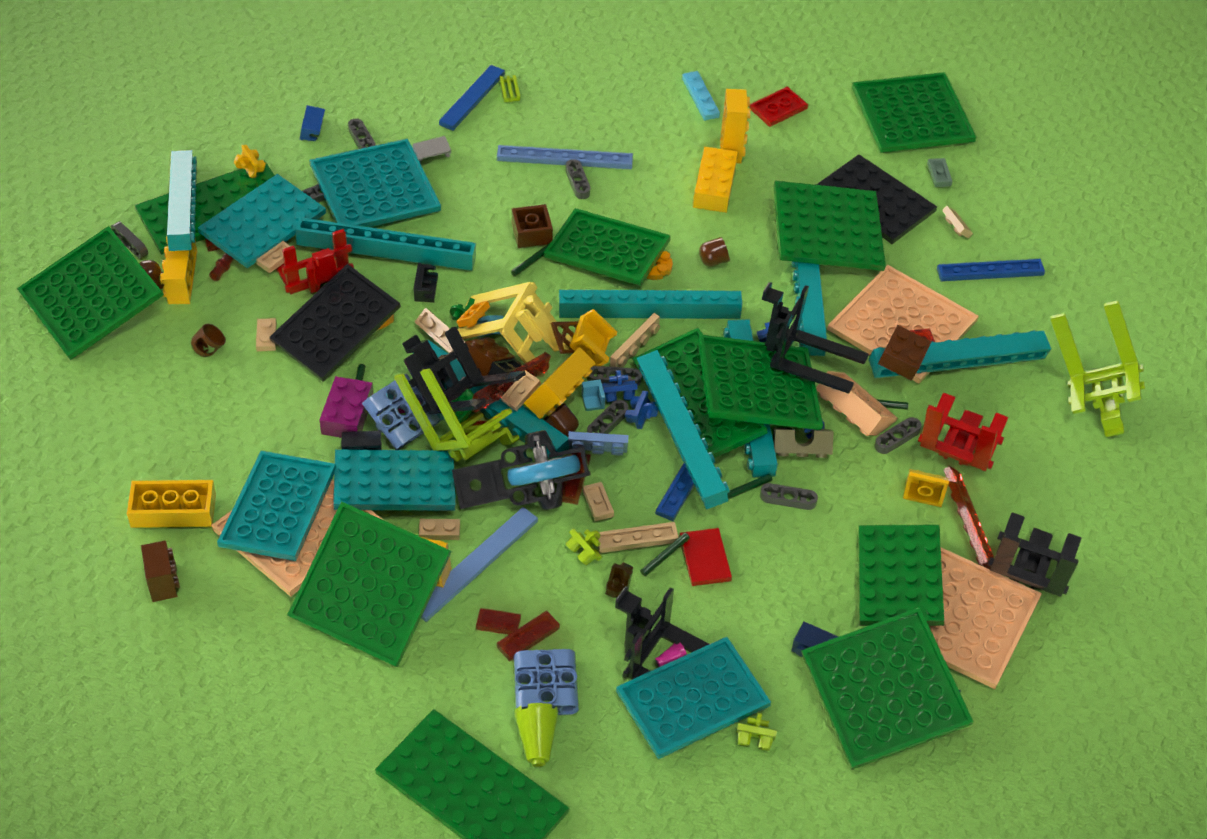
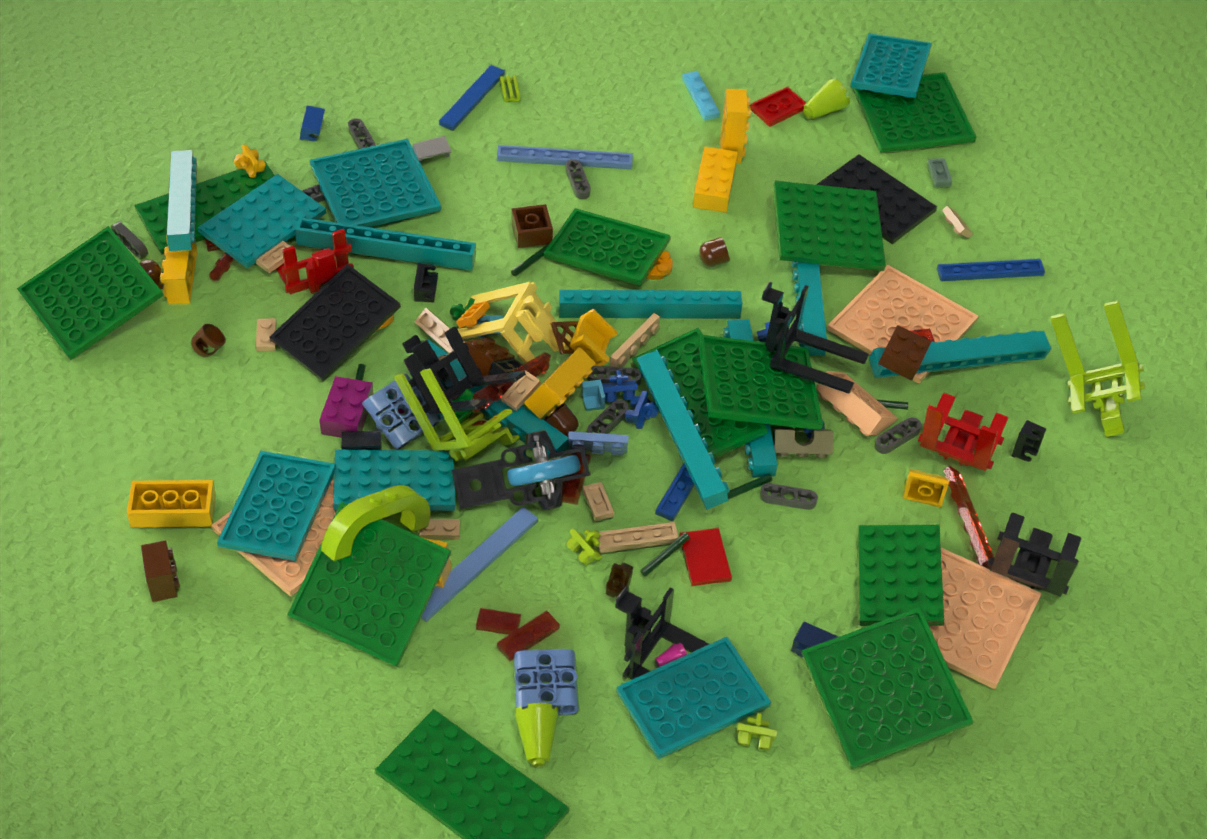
(367, 509): none -> lime arch
(827, 99): none -> lime cone
(891, 65): none -> teal plate
(1028, 441): none -> black hinge

